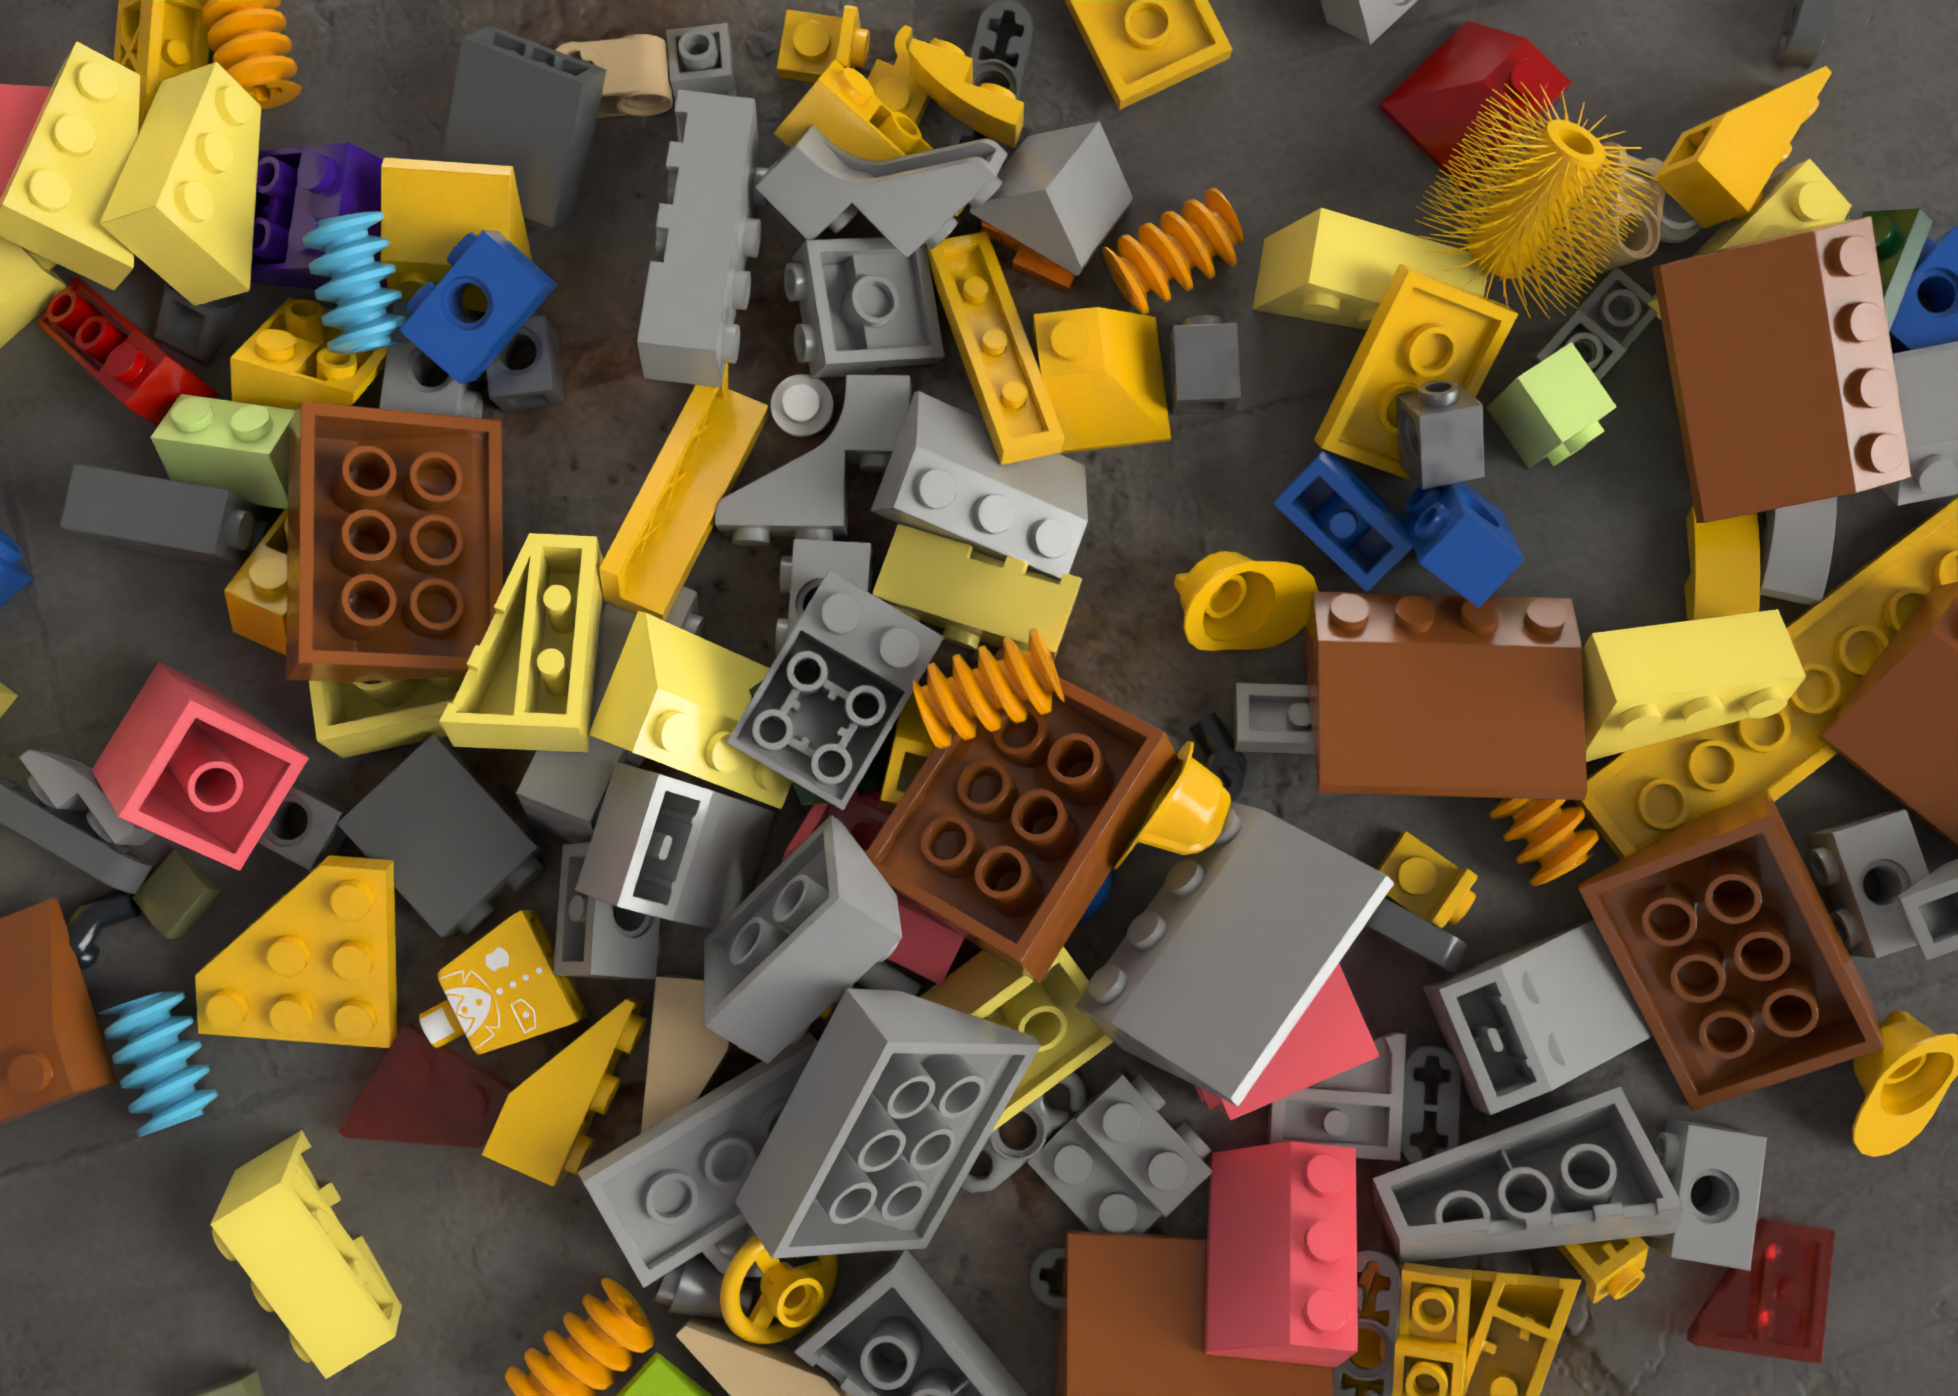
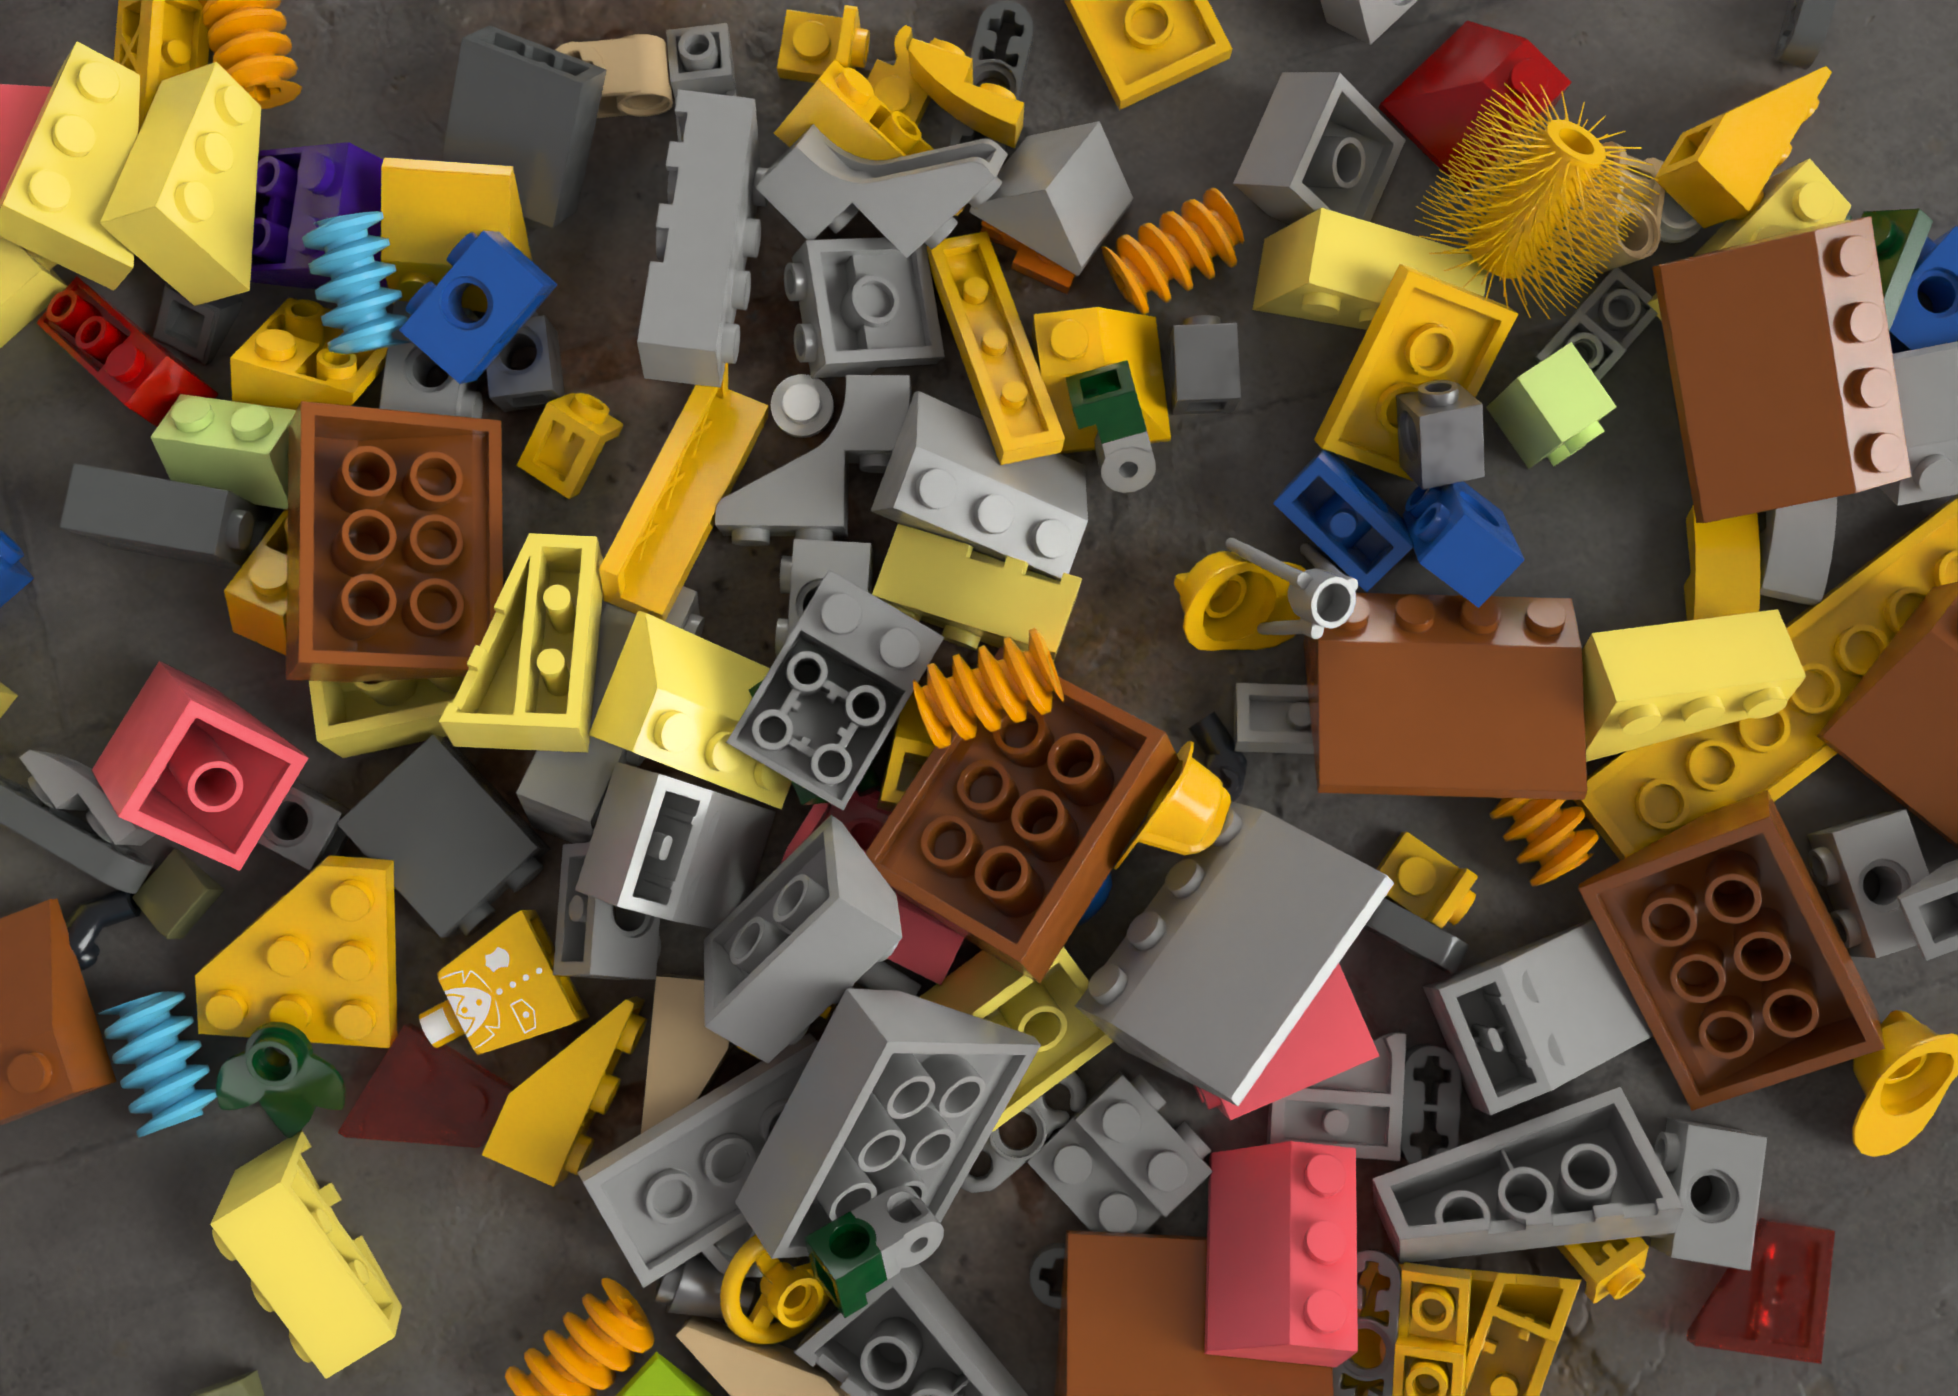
(284, 1085): none -> dark green plate
(568, 442): none -> yellow bracket
(872, 1246): none -> leg
(1122, 441): none -> dark green leg
(1318, 596): none -> light grey plant
(1319, 150): none -> light grey slope

